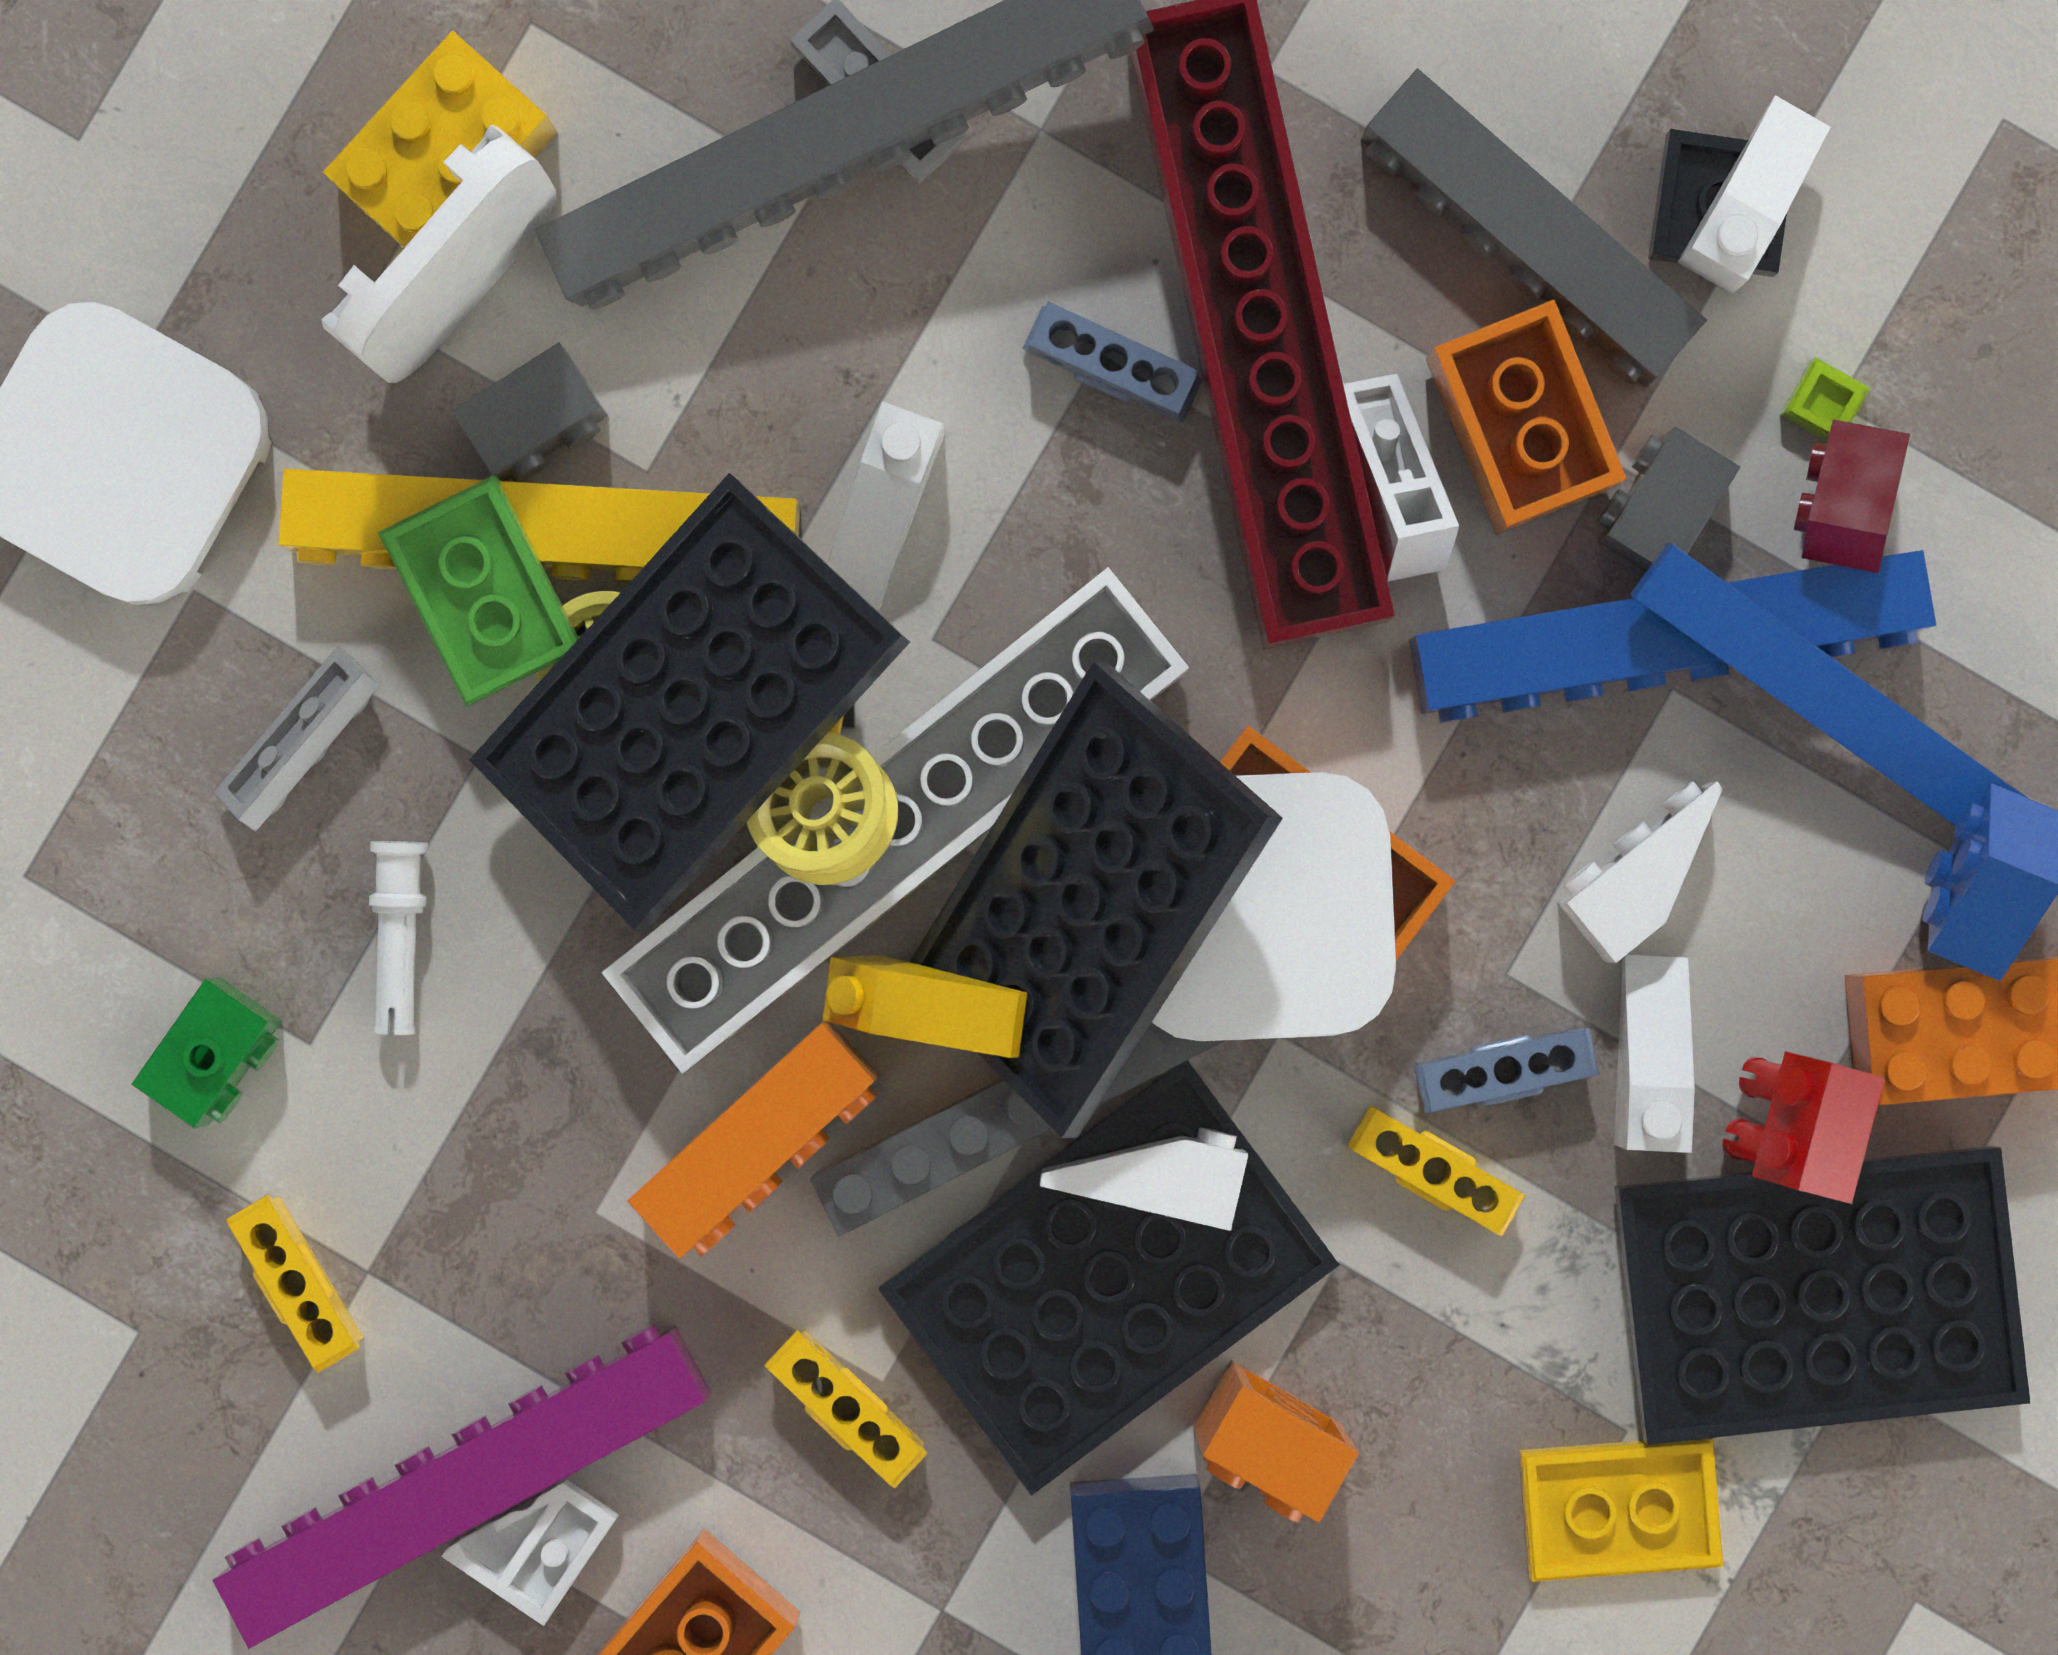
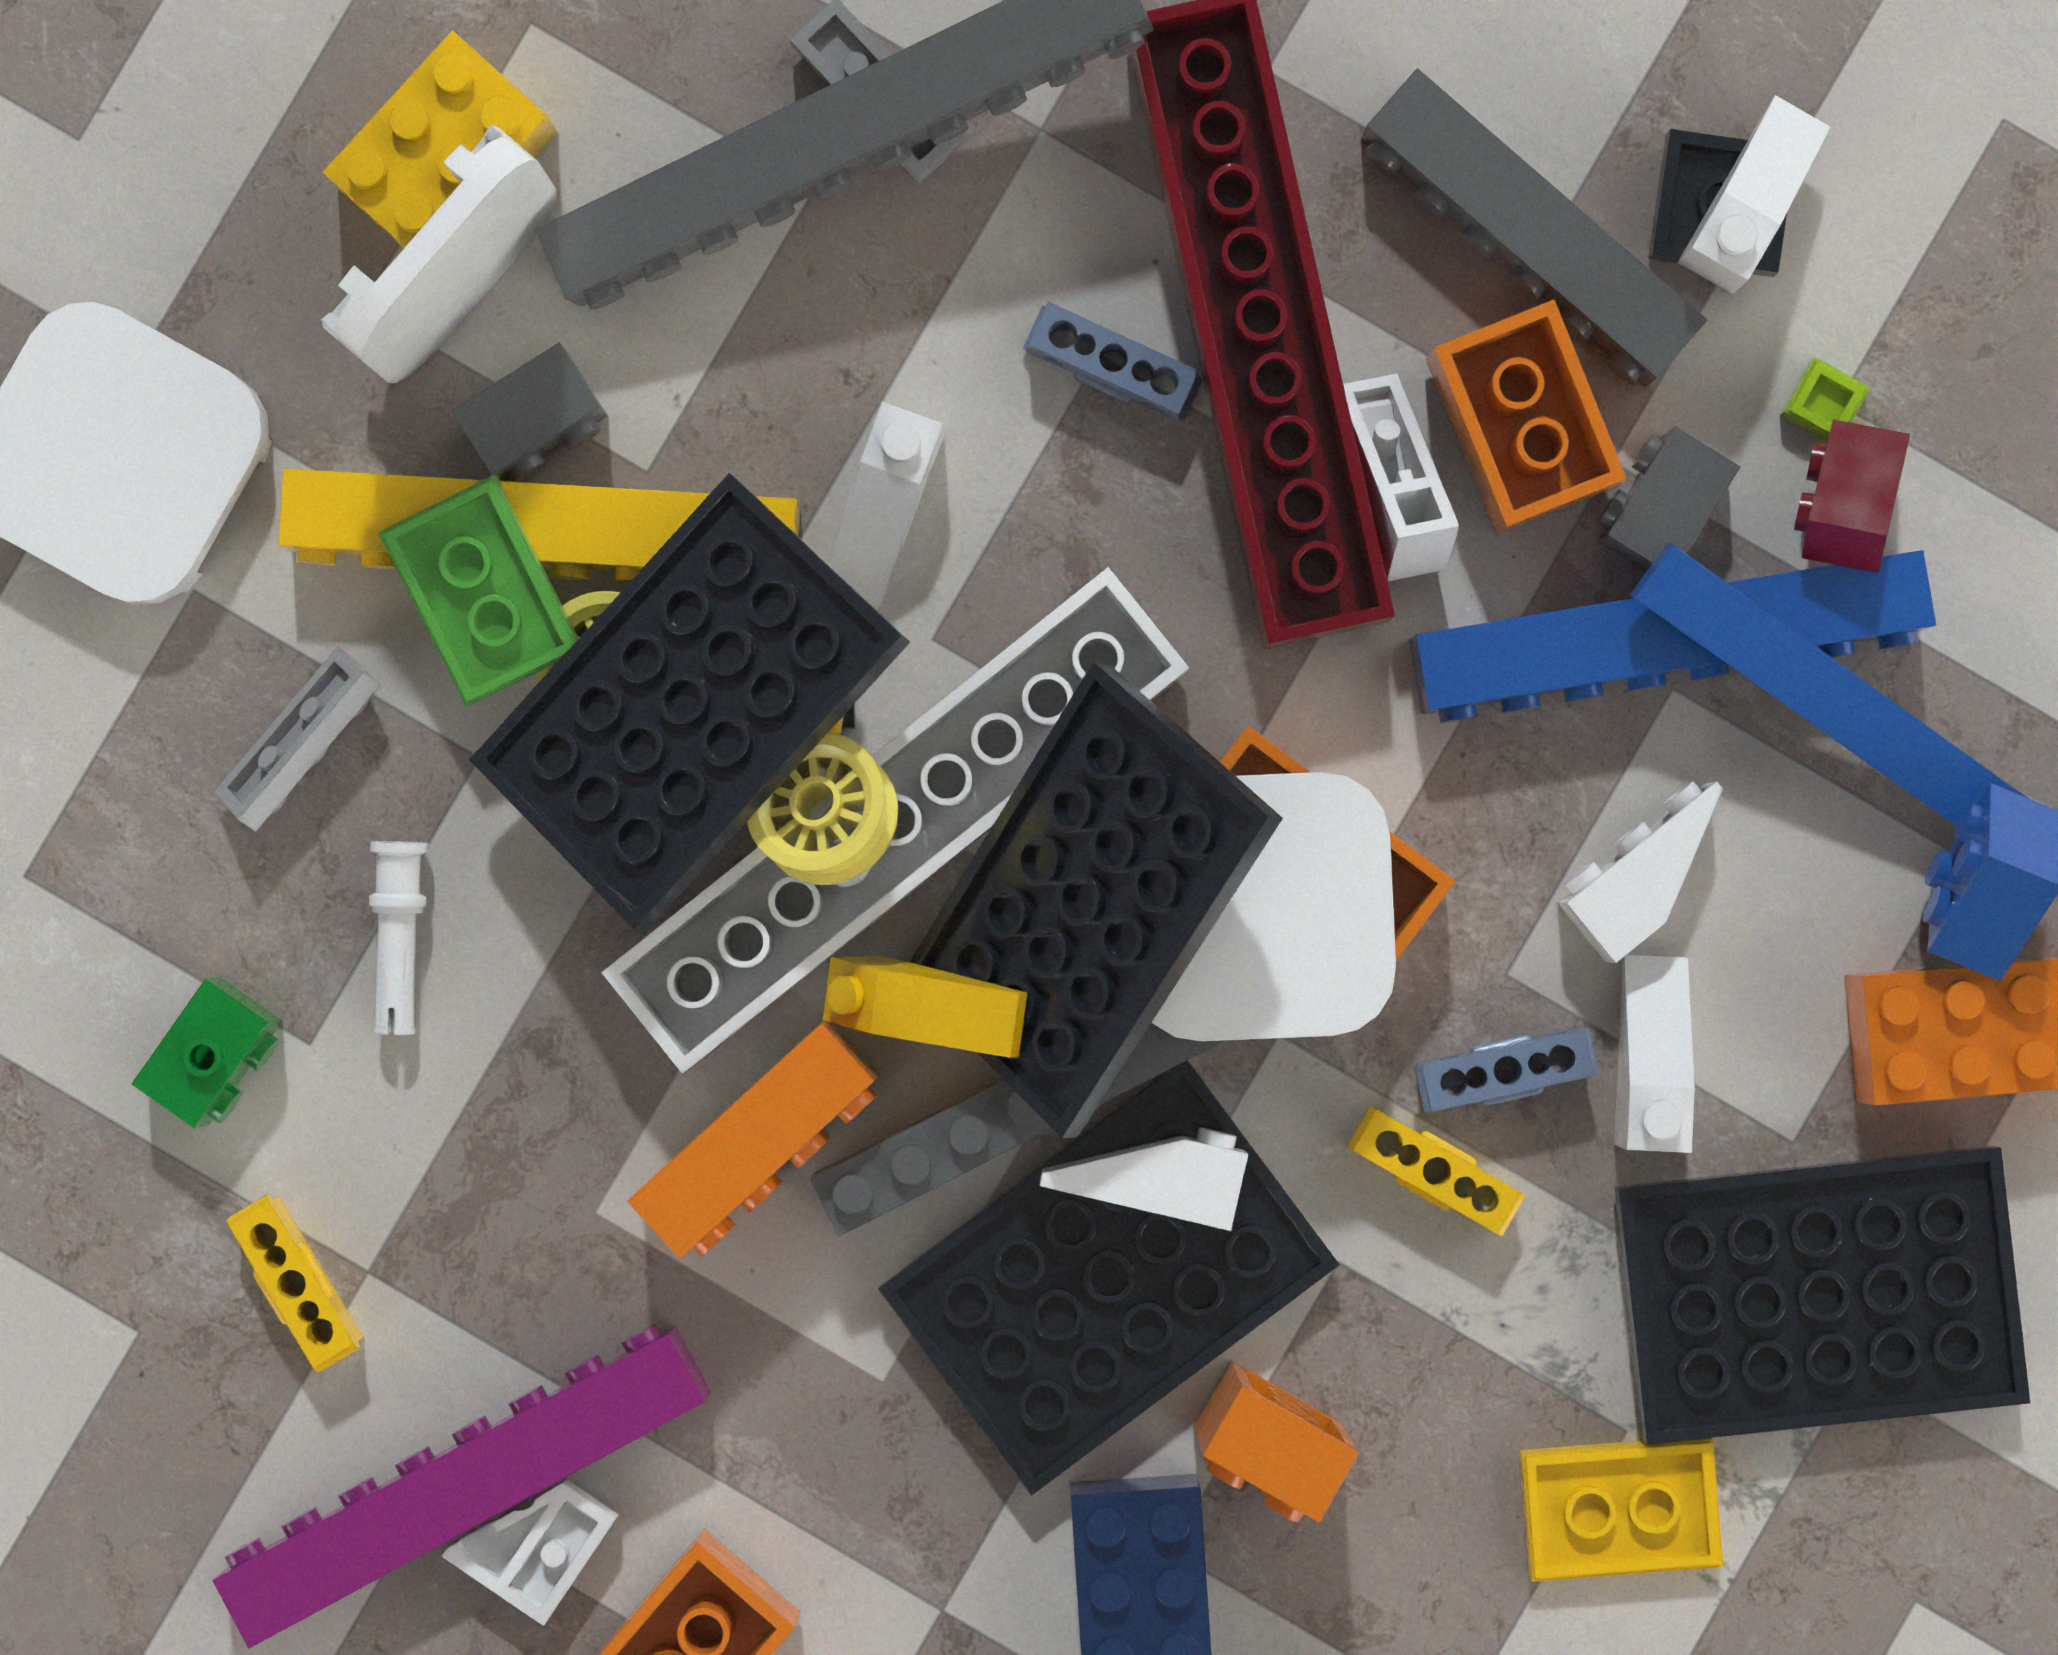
(846, 1430): yellow piece -> none
(1813, 1126): red brick -> none

